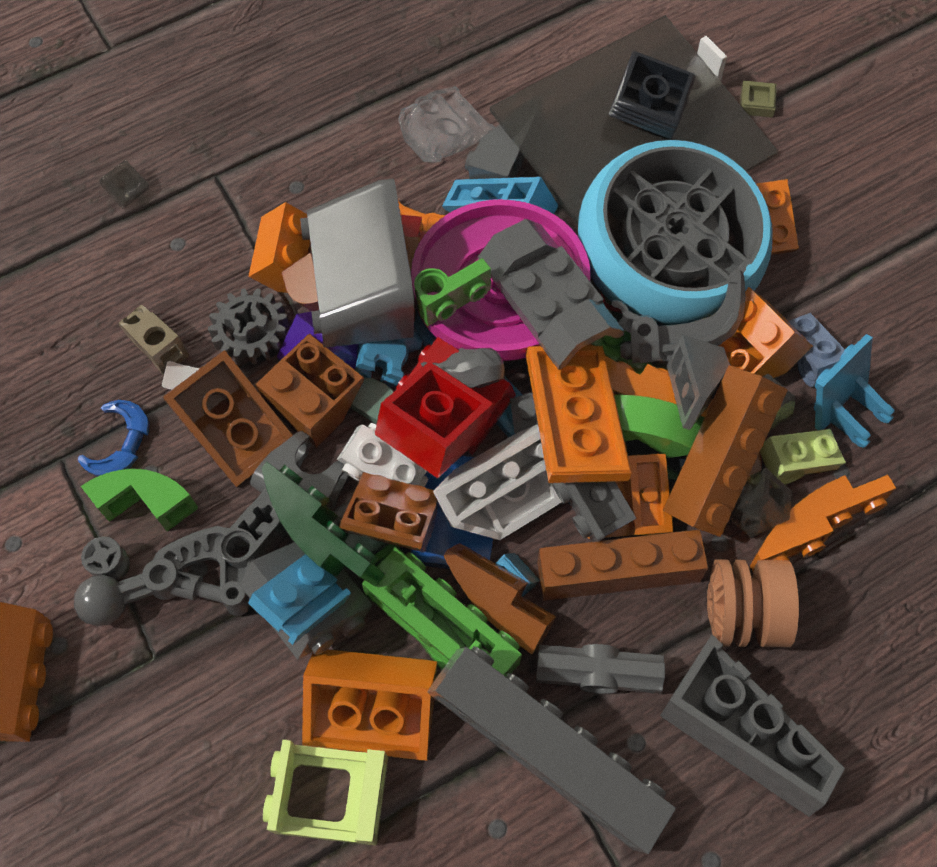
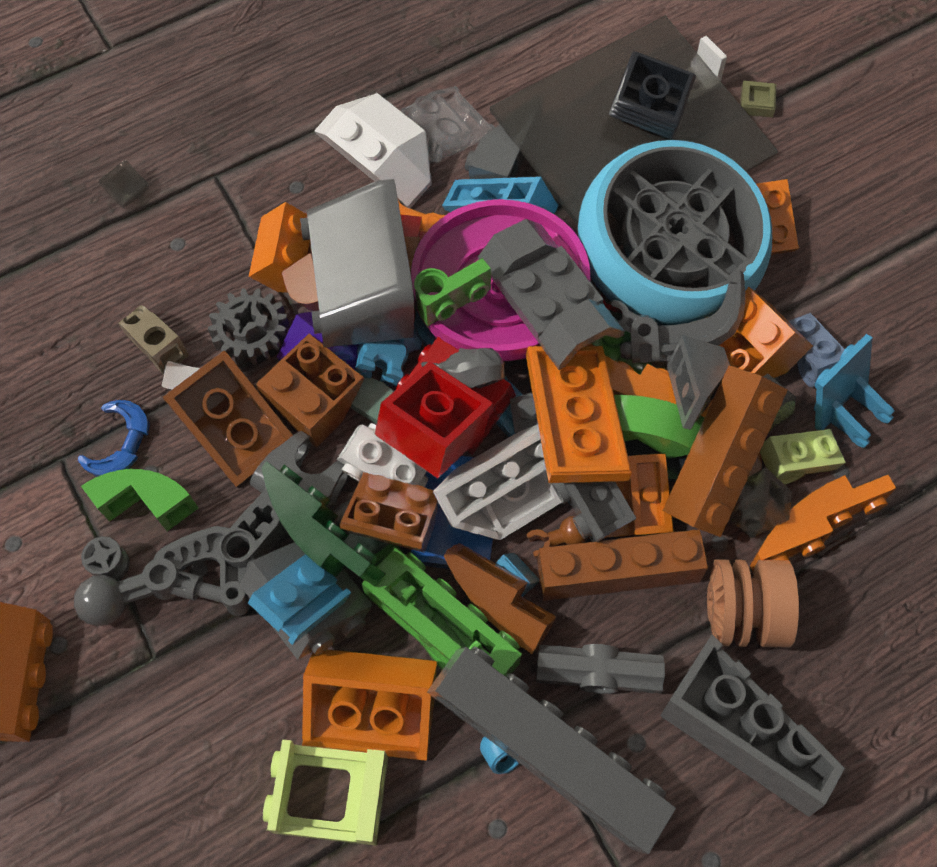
(381, 144): none -> white wedge
(493, 755): none -> dark azure piece
(565, 534): none -> dark orange arm

